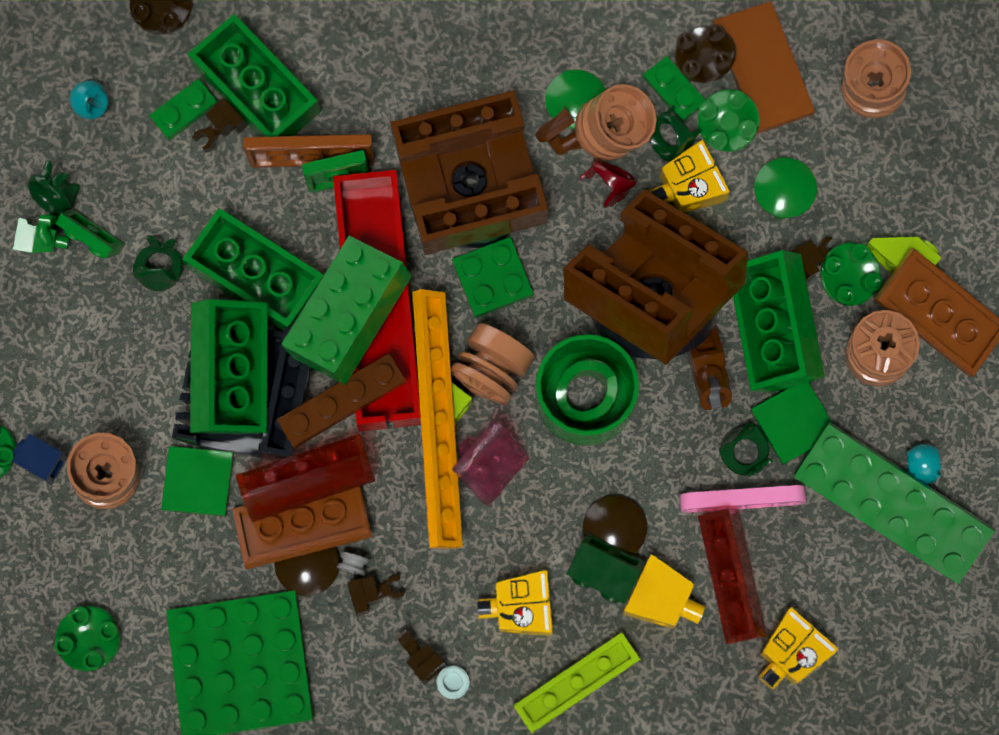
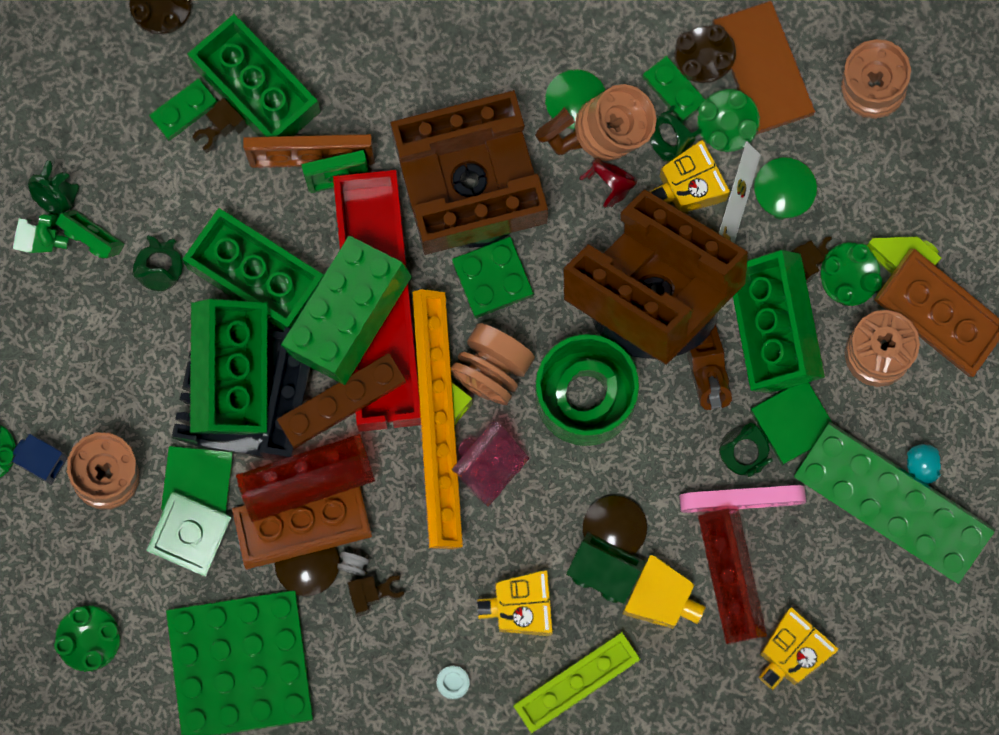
(80, 96): teal piece -> none
(189, 533): none -> tile
(423, 661): dark brown piece -> none
(739, 193): none -> white sticker

